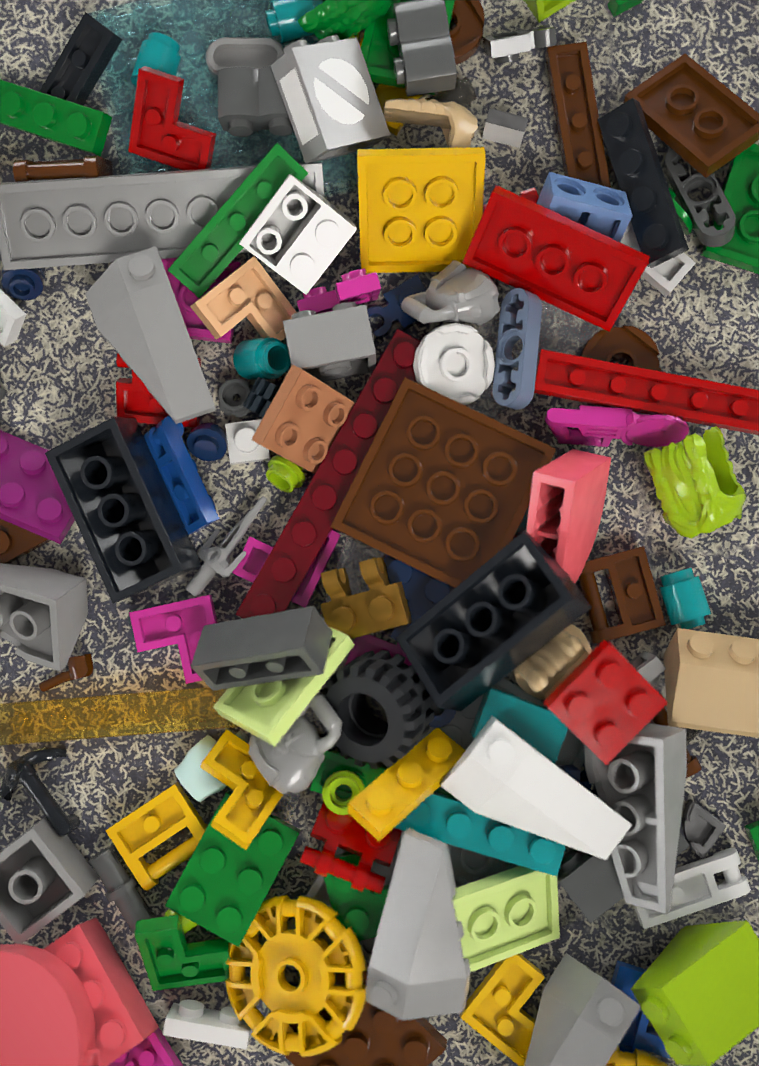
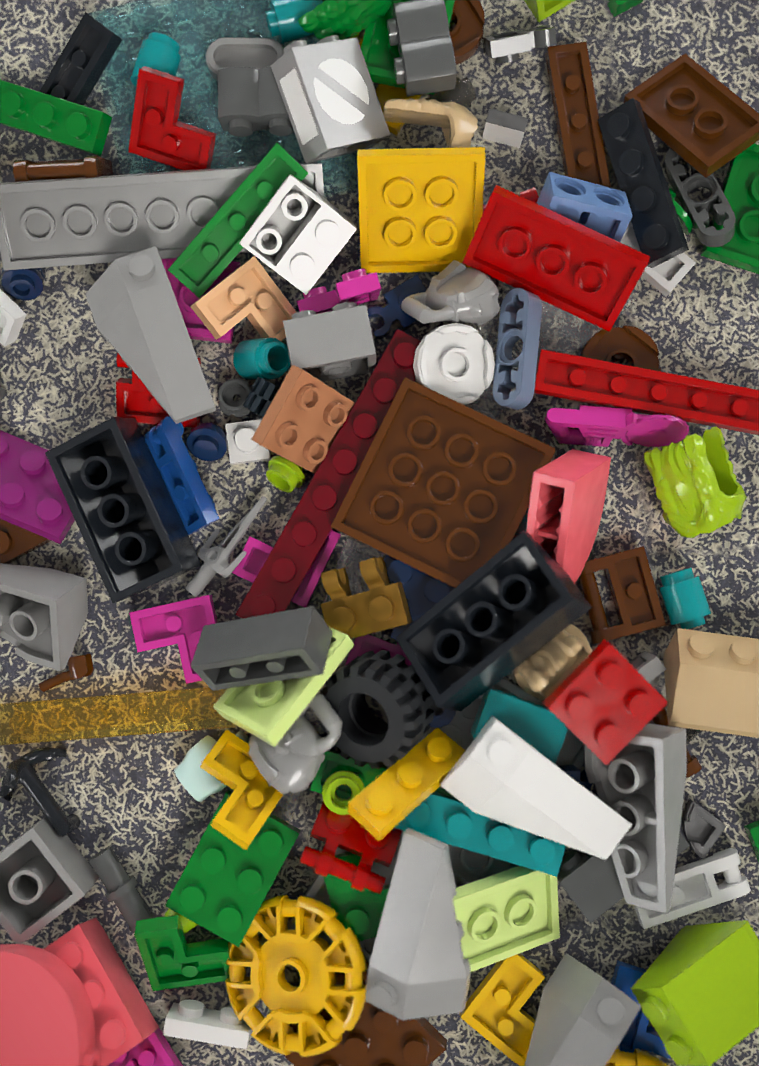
(153, 825): yellow plate -> none

